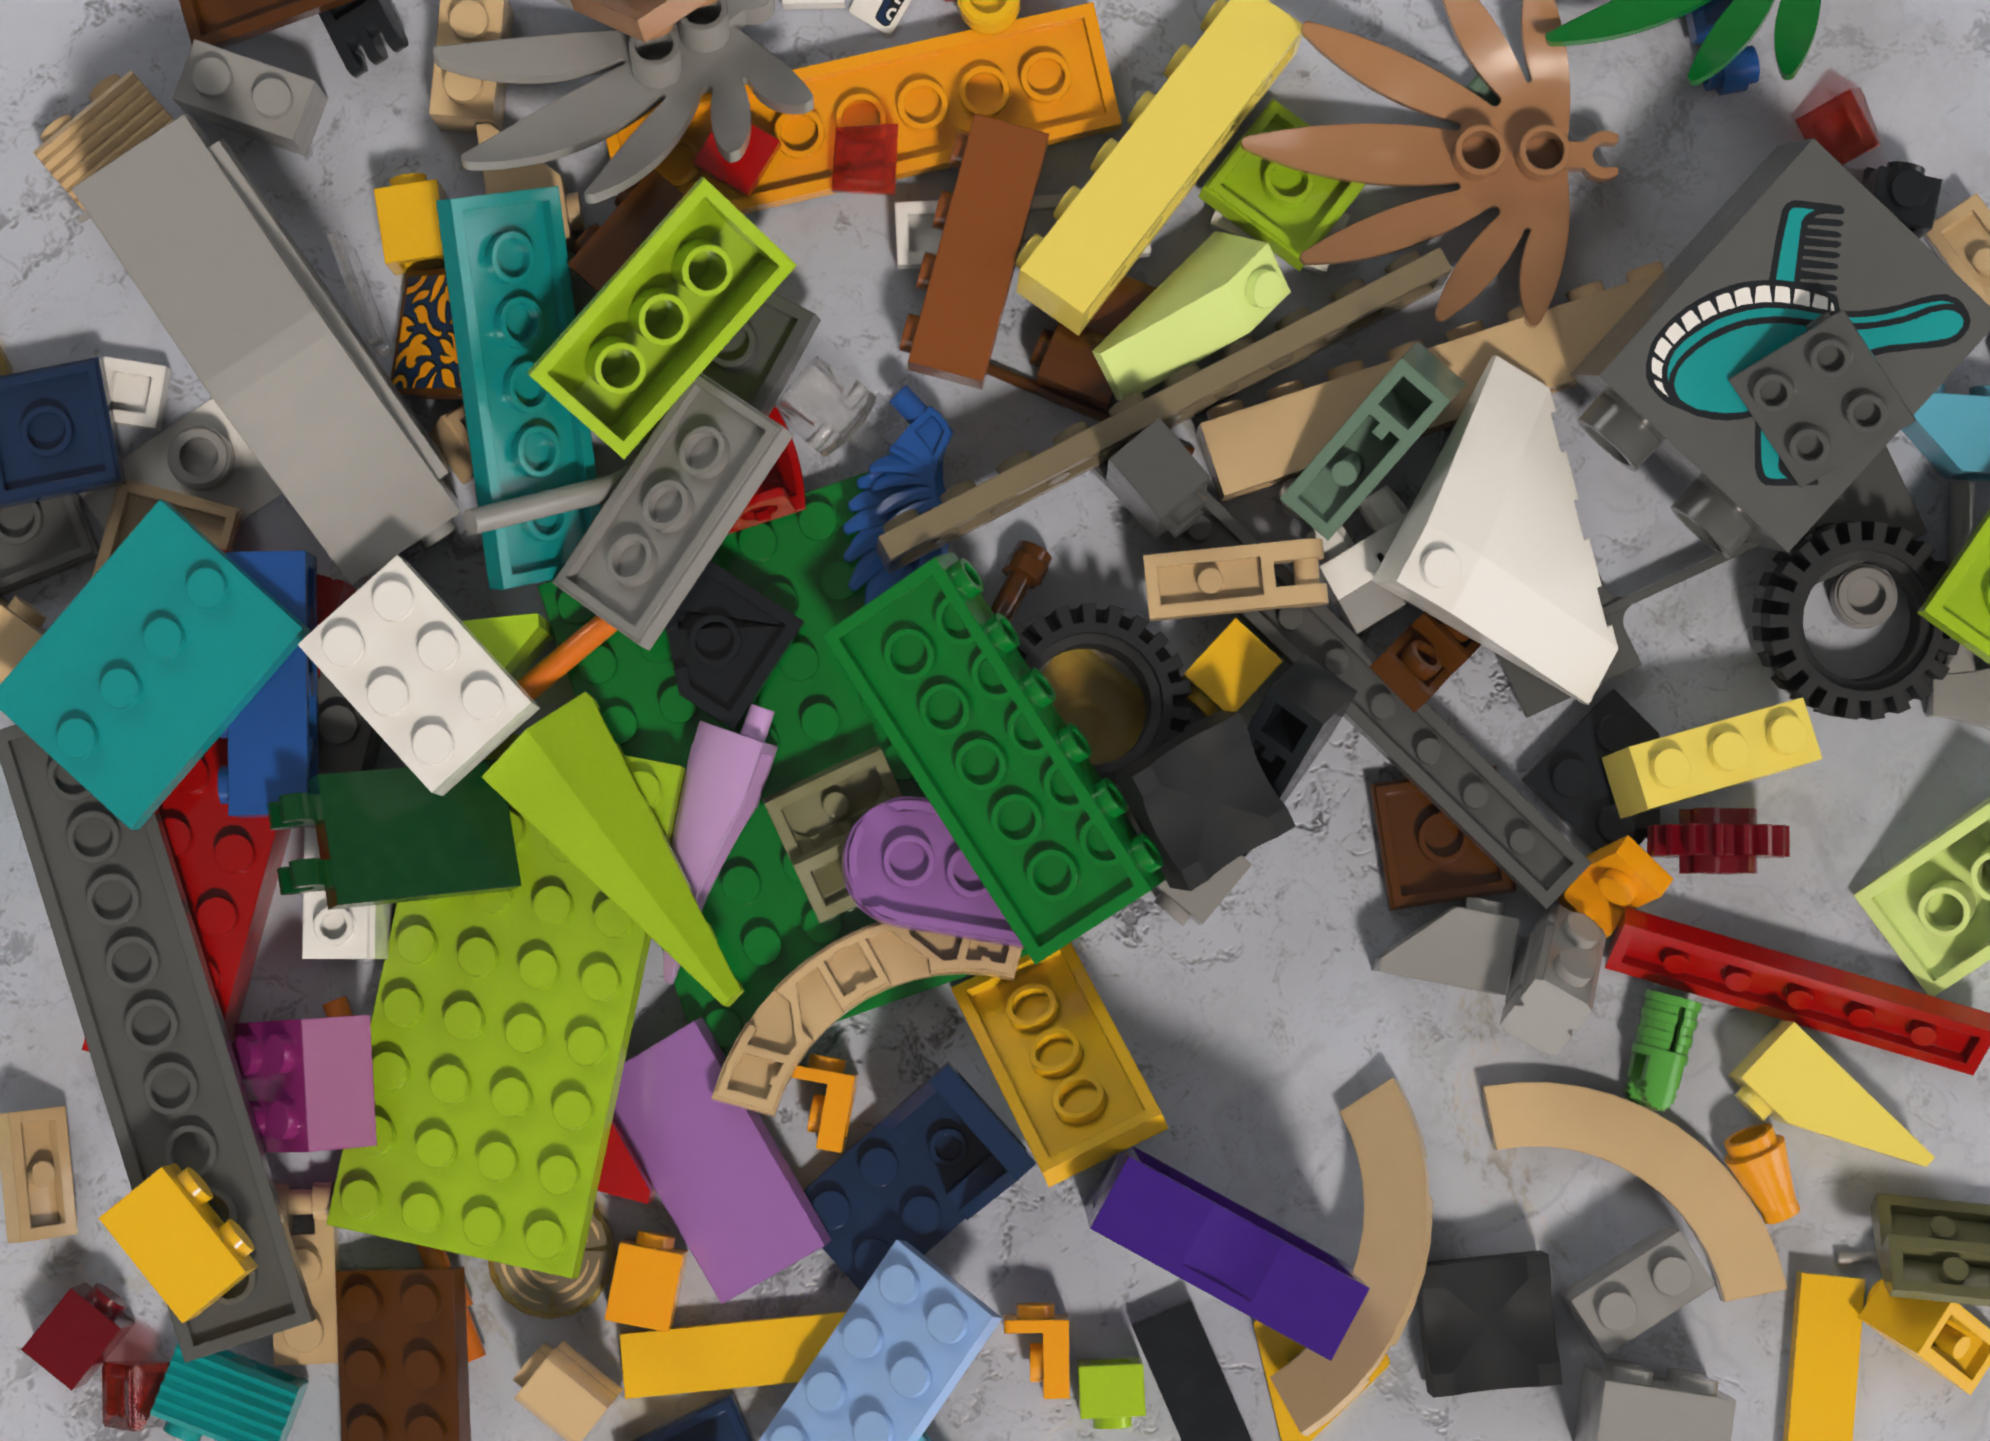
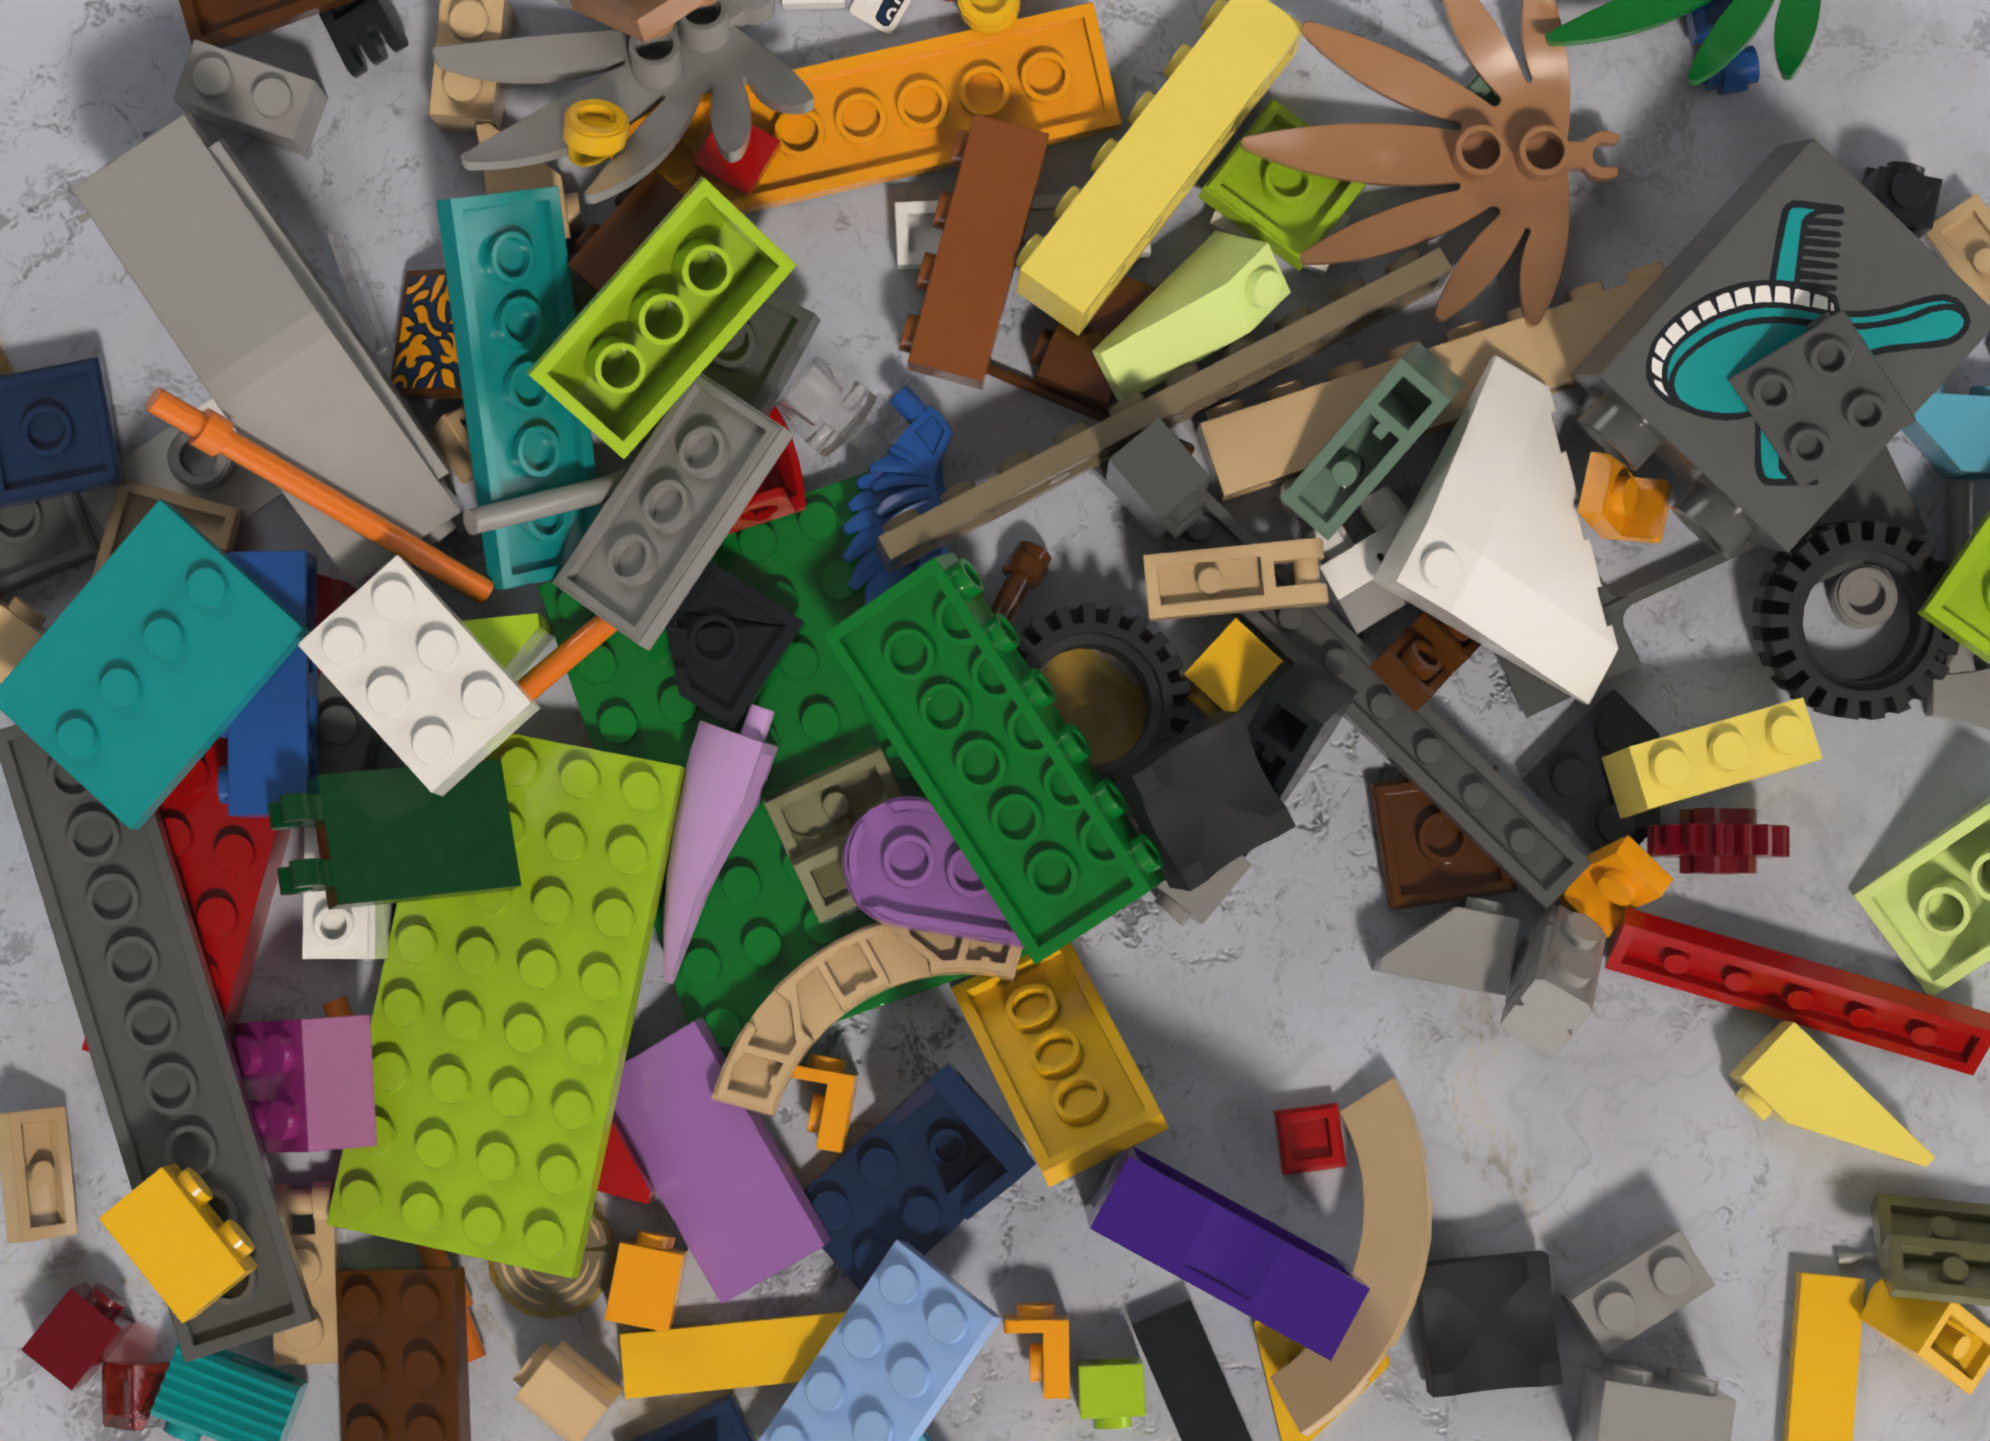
(115, 121): tan brick -> none
(137, 392): white tile -> none
(215, 435): none -> orange bar
(410, 223): yellow brick -> none
(582, 798): lime wedge -> none
(594, 131): none -> yellow tile
(866, 159): clear red slope -> none
(1309, 1138): none -> red tile
(1622, 504): none -> light orange bracket
(1657, 1154): tan tile -> none
(1660, 1049): bright green hinge -> none
(1763, 1169): light orange cone -> none
(1842, 126): clear red slope -> none

